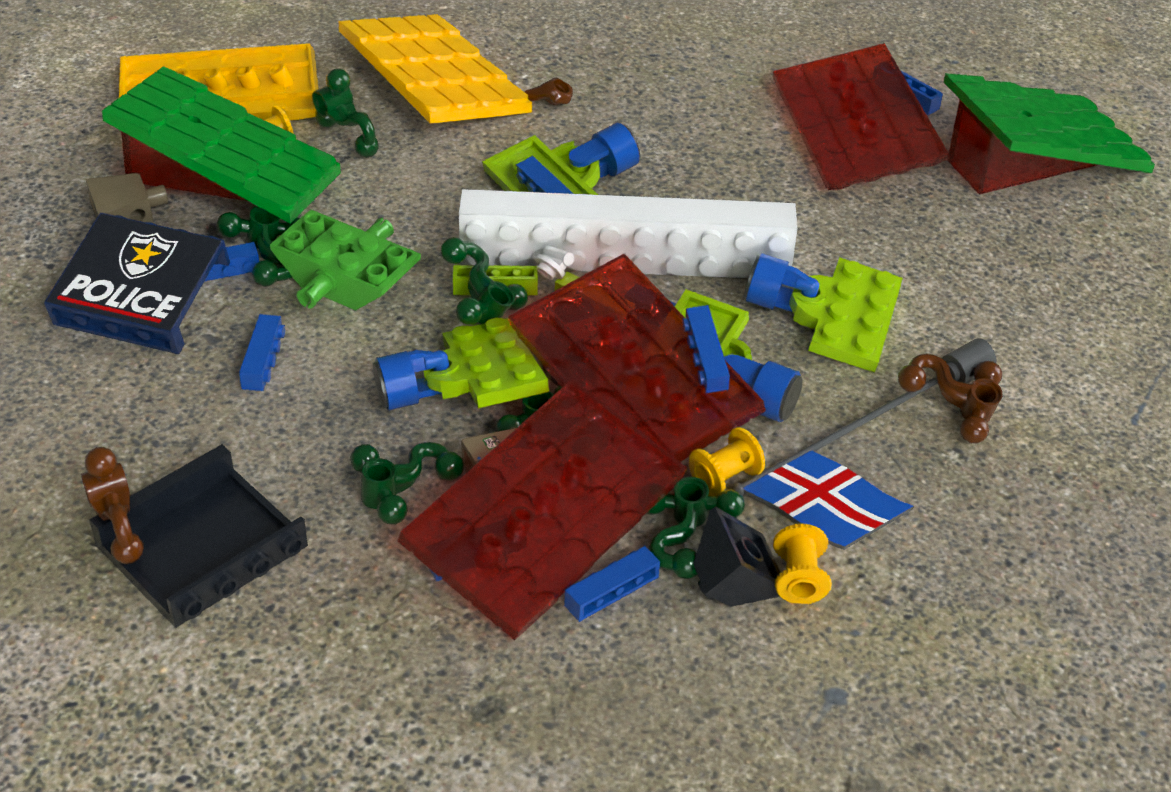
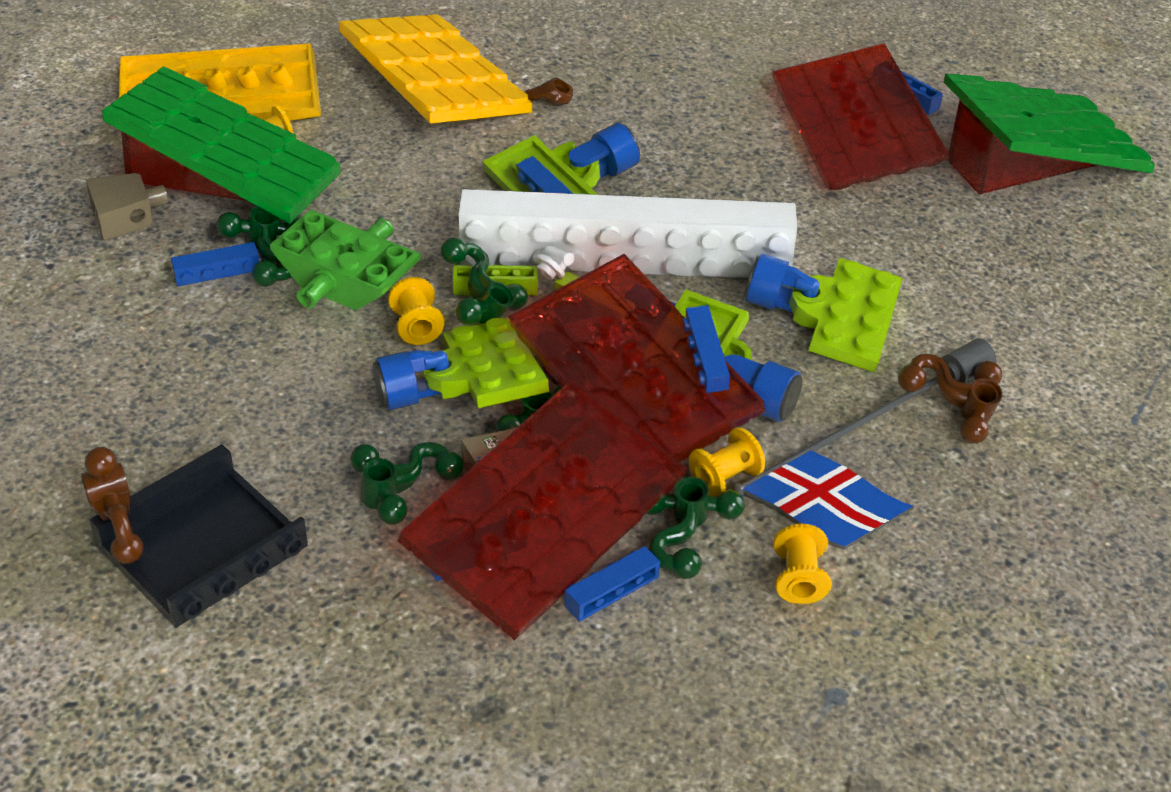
(134, 281): panel -> none
(261, 352): blue piece -> none
(336, 105): dark green piece -> none
(418, 320): none -> yellow hose
(734, 562): black slope -> none

